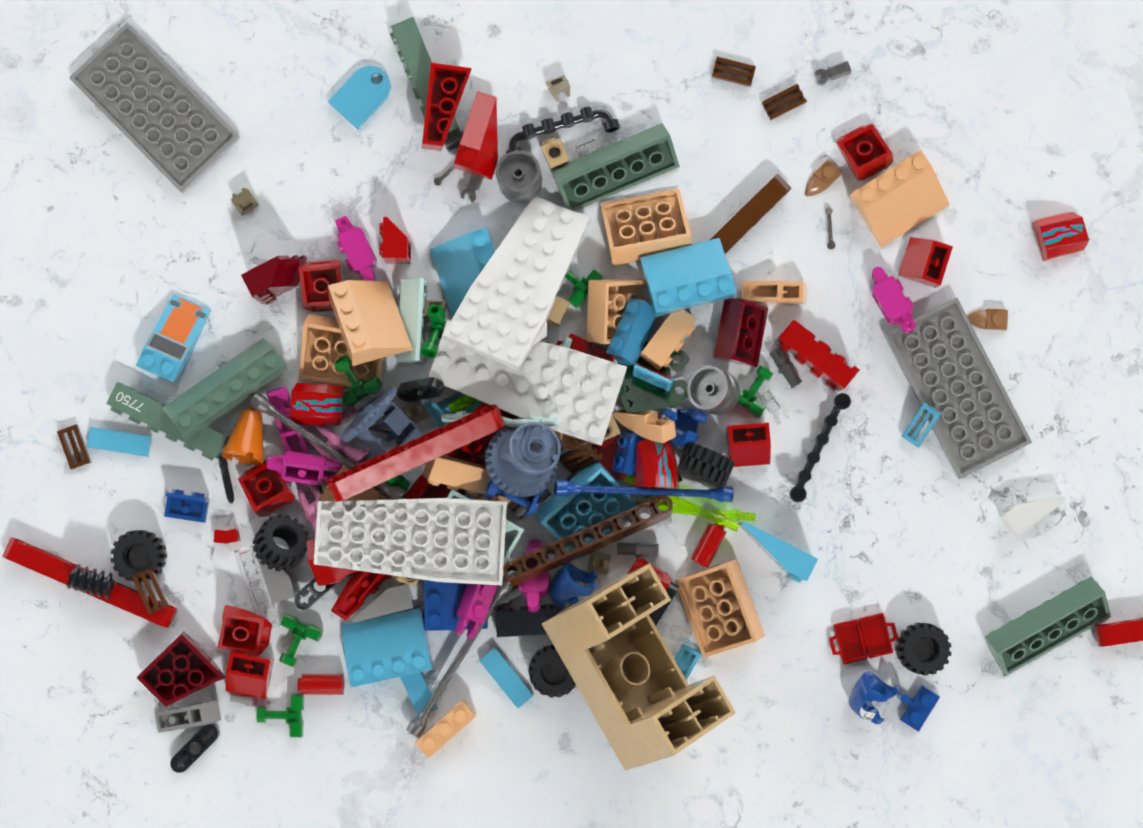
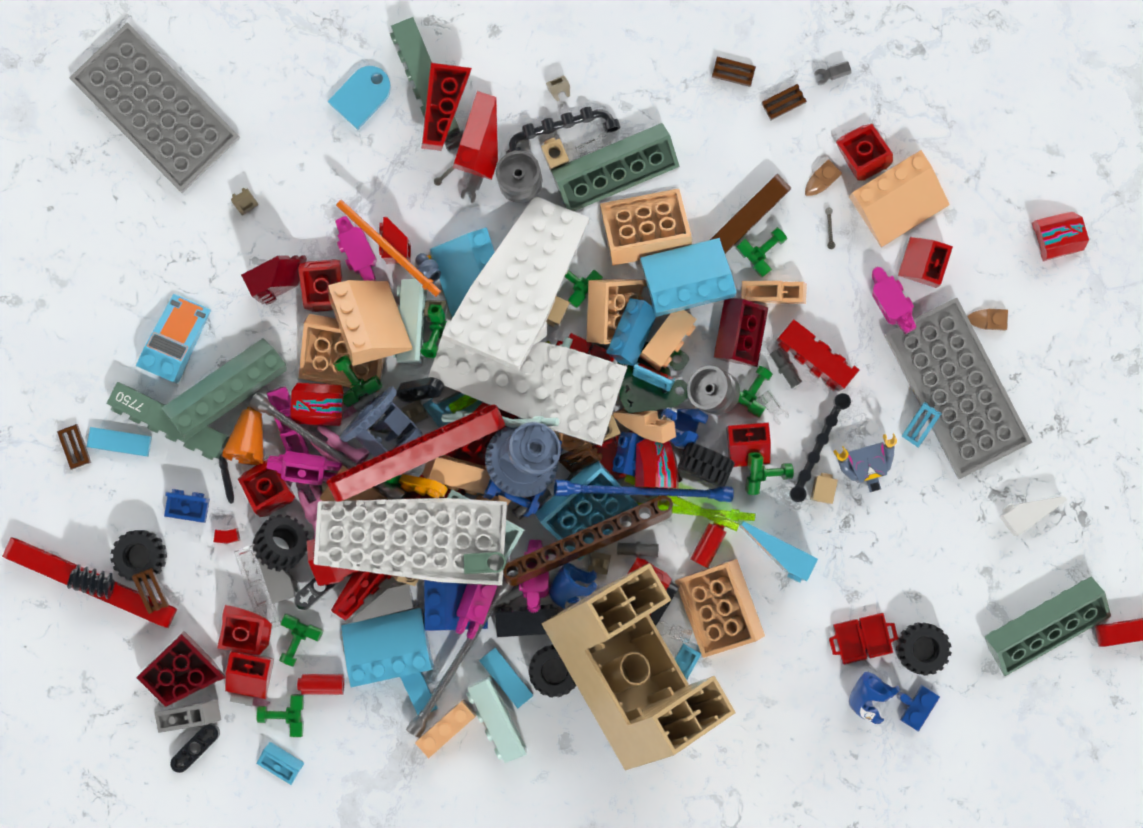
(280, 763): none -> medium azure slope
(422, 486): none -> light orange plate
(427, 283): none -> orange bar
(428, 267): none -> sand blue animal
(478, 563): none -> sand green piece
(497, 720): none -> light aqua slope
(757, 255): none -> green bar
(759, 473): none -> green bar
(824, 488): none -> tan brick
(868, 462): none -> sand blue torso

